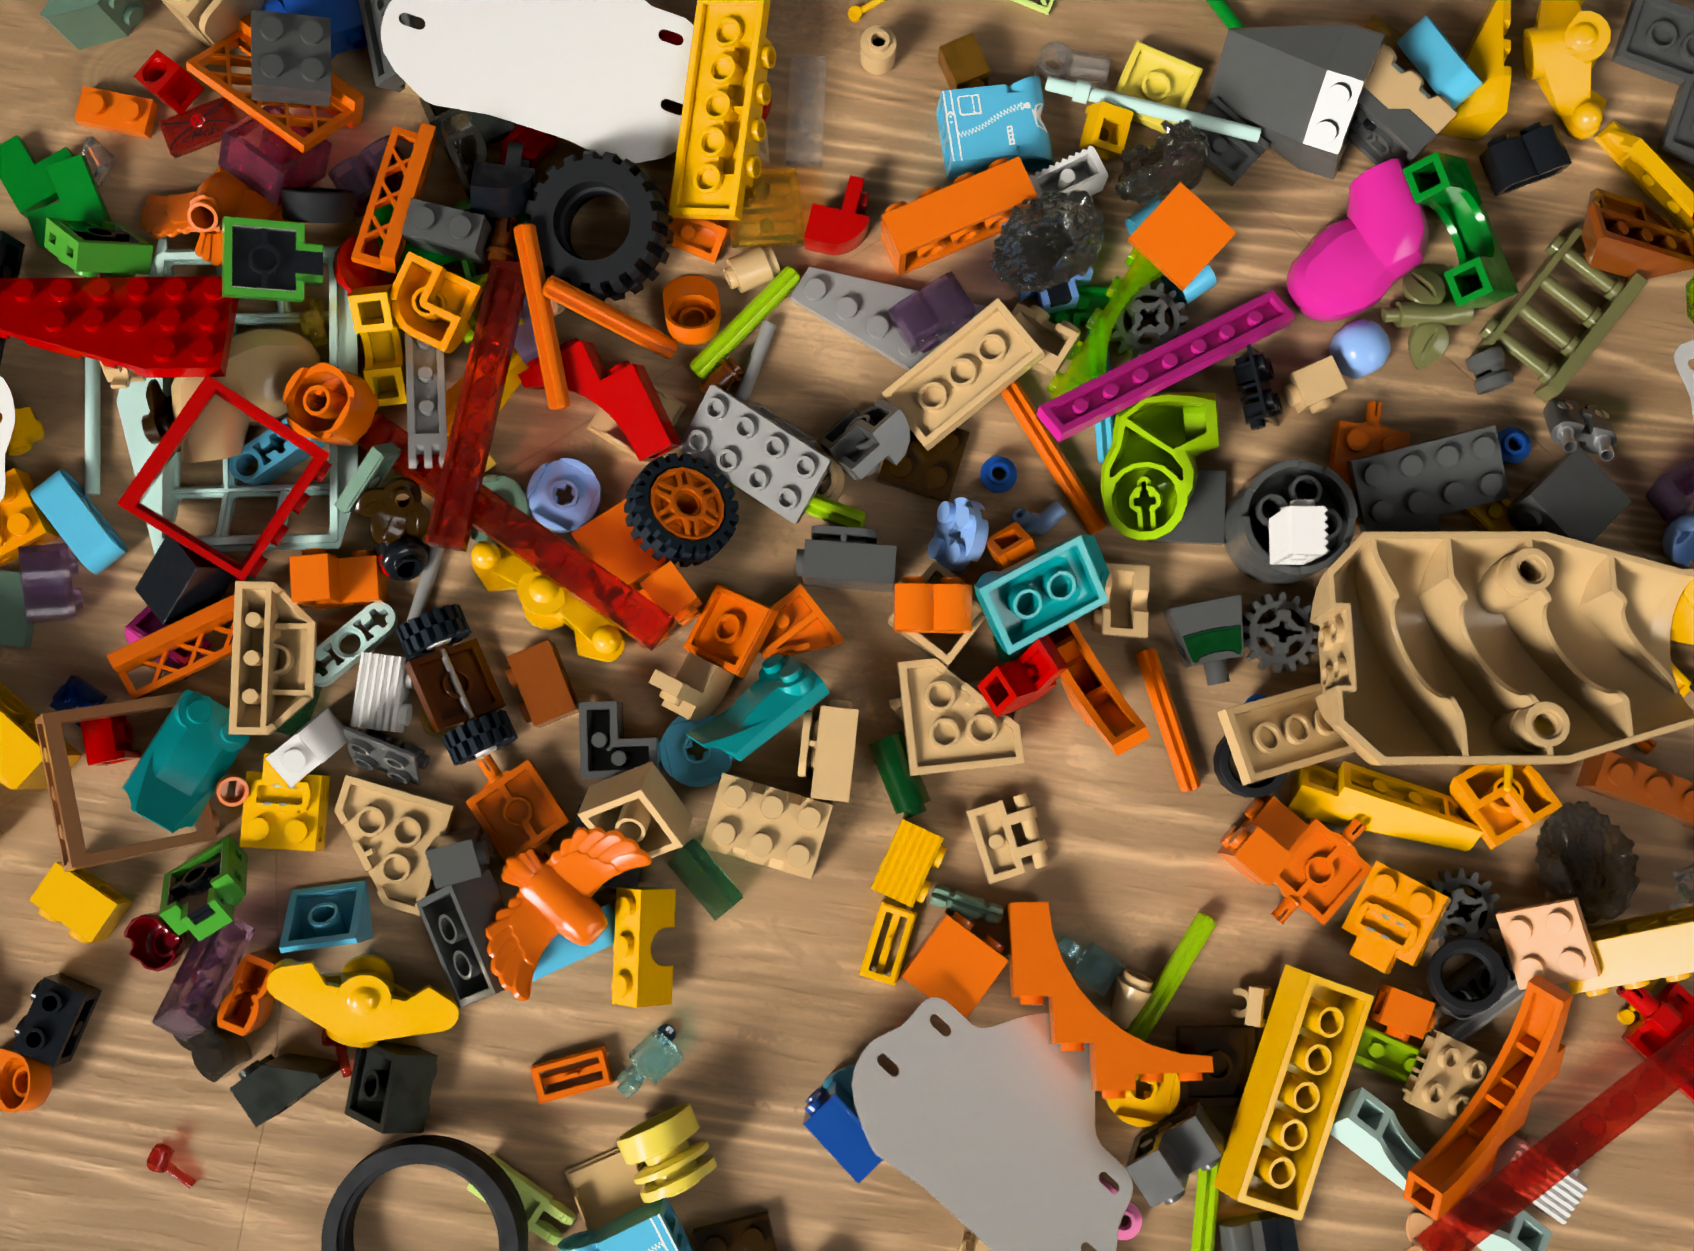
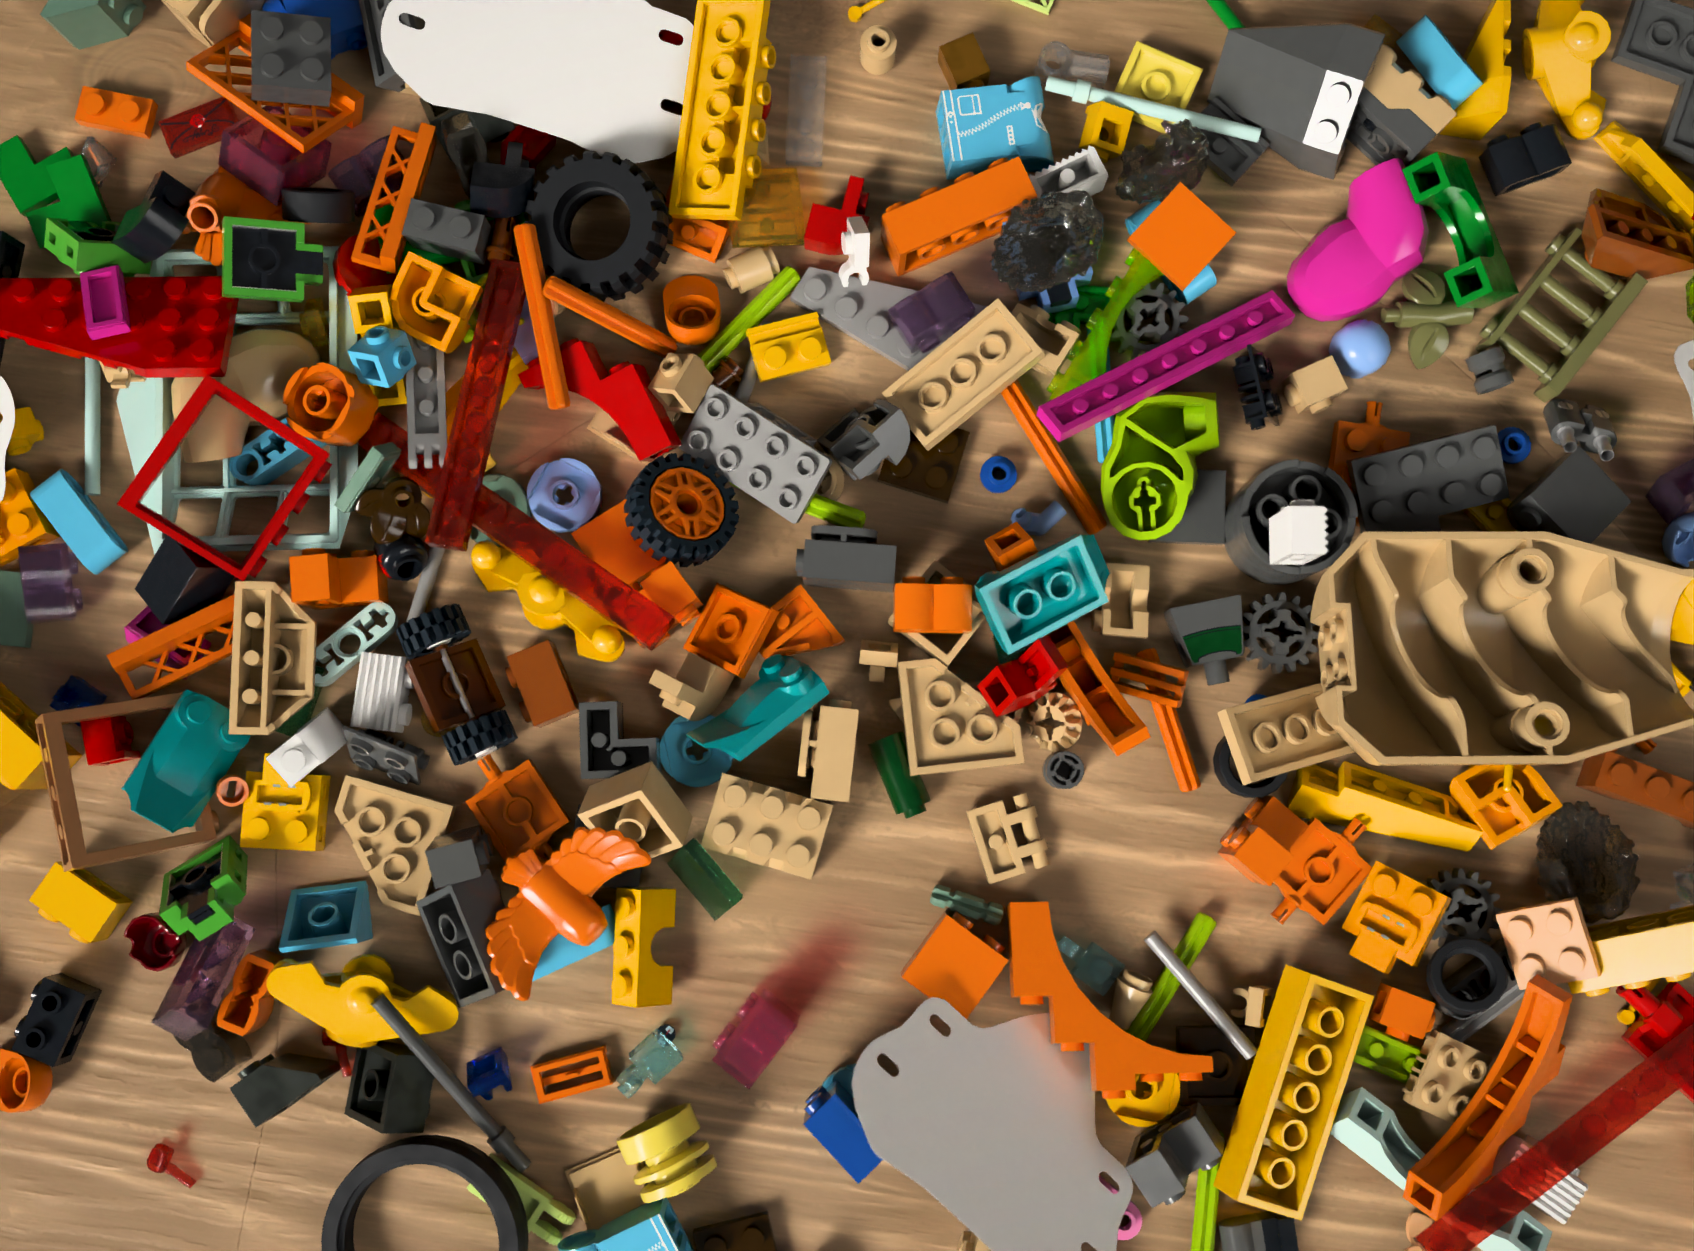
(105, 302): none -> dark pink tile
(158, 221): none -> black brick
(160, 414): dark brown plate -> none
(168, 82): red brick -> none
(382, 356): none -> medium azure brick
(487, 1073): none -> clear blue tile
(498, 1137): none -> dark grey bar
(681, 382): none -> tan brick
(756, 1038): none -> clear pink brick
(788, 347): none -> yellow plate
(856, 245): none -> white plate
(878, 656): none -> tan tile
(878, 973): yellow tile -> none
(908, 864): yellow brick -> none
(959, 534): light blue plate -> none
(1057, 772): none -> dark grey wheel
(1062, 709): none -> tan gear
(1117, 672): none -> orange tile
(1201, 995): none -> light grey bar

